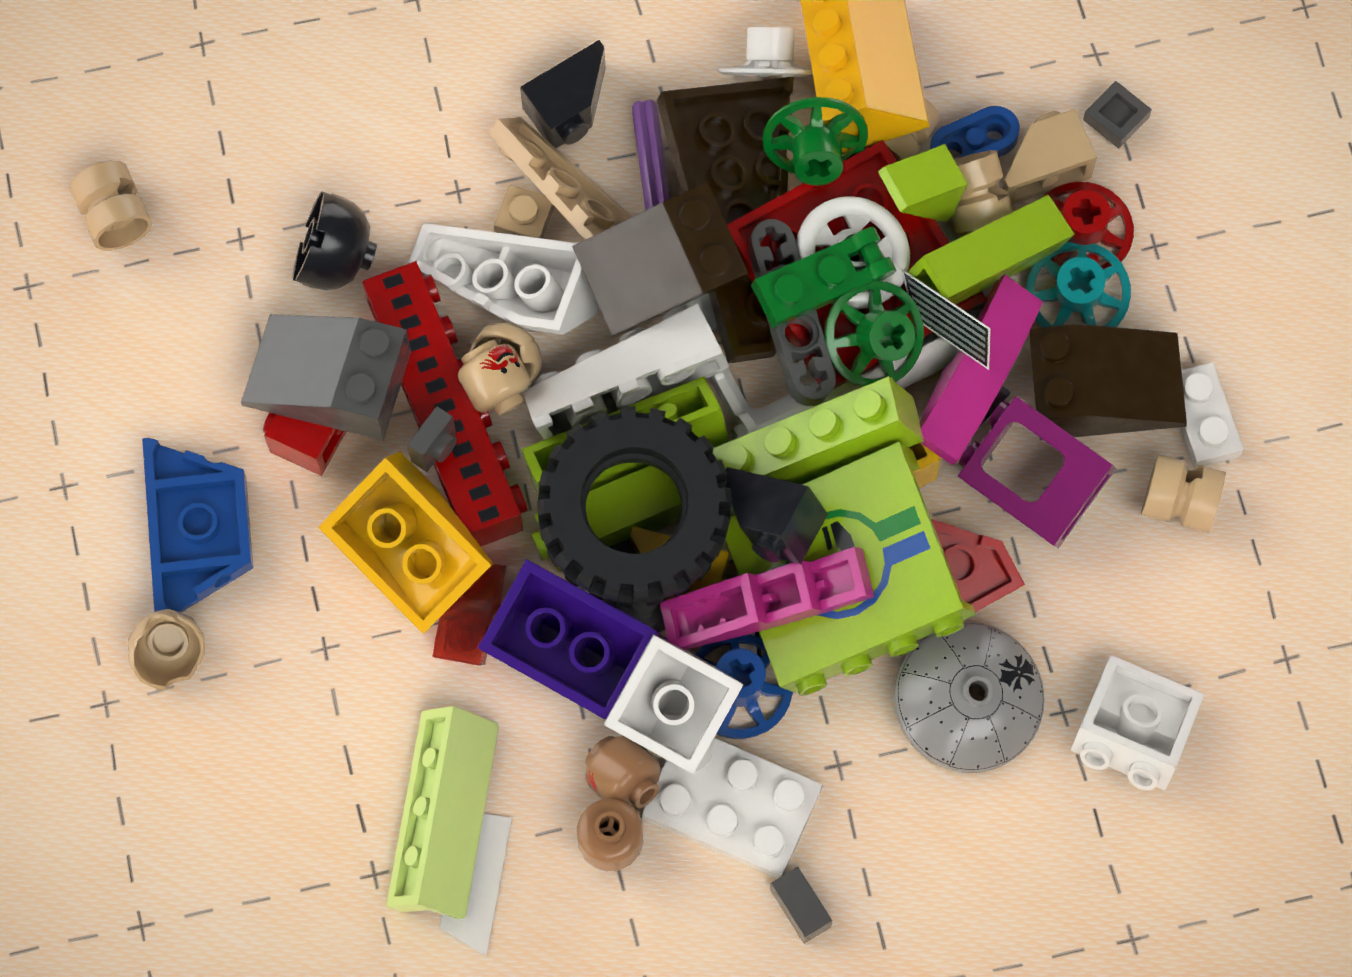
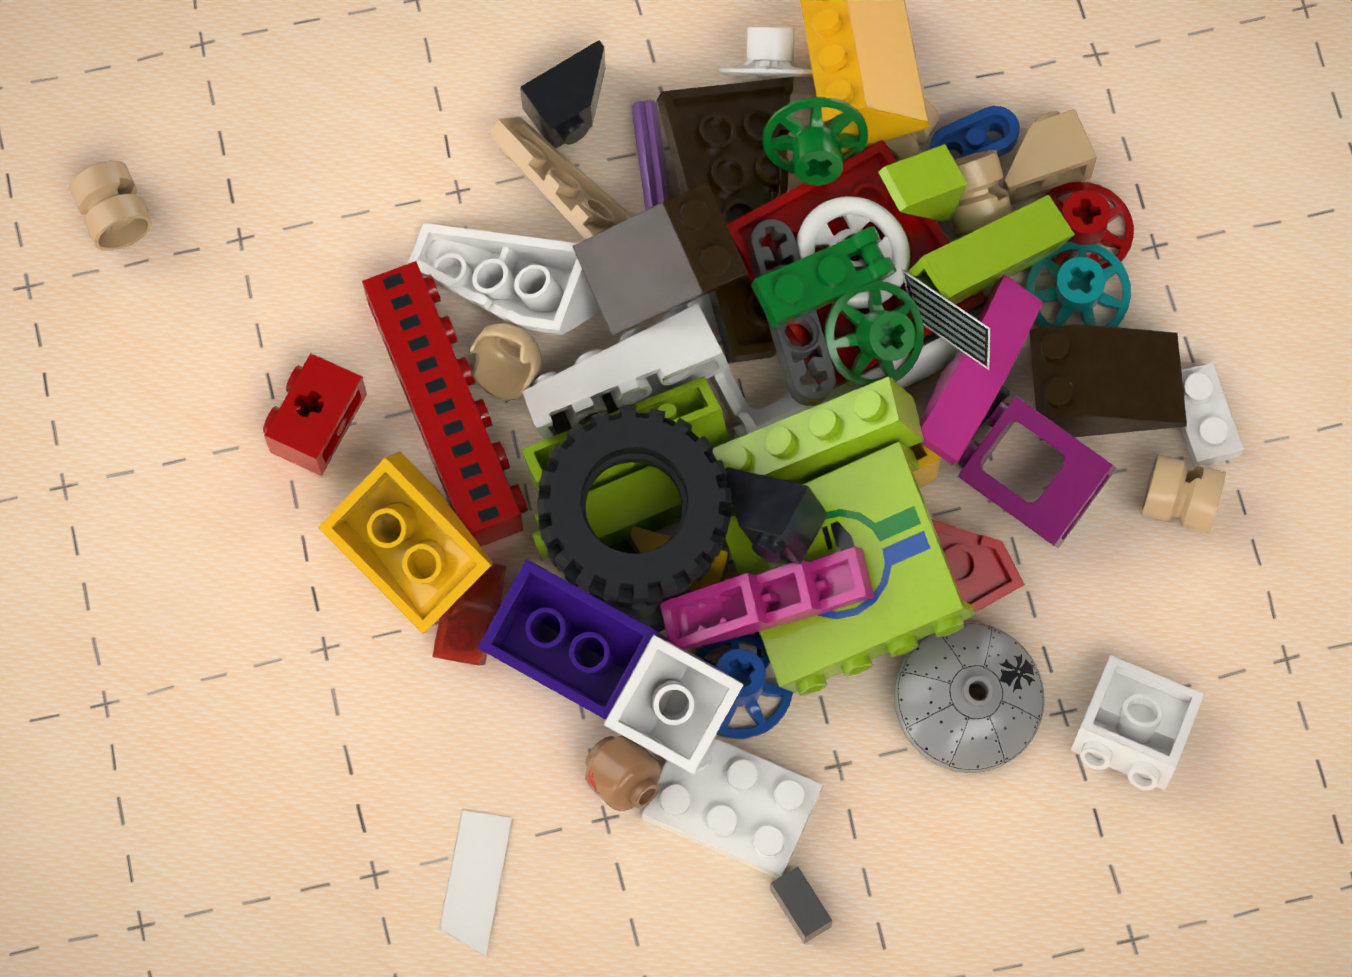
(165, 648): tan hair -> none
(194, 525): blue wing -> none
(329, 371): slope -> none
(334, 244): black cylinder -> none
(433, 440): dark grey plate -> none
(443, 812): yellowish green panel -> none
(494, 378): tan head -> none
(523, 213): tan plate -> none
(612, 851): medium nougat head -> none
(1117, 114): dark grey plate -> none

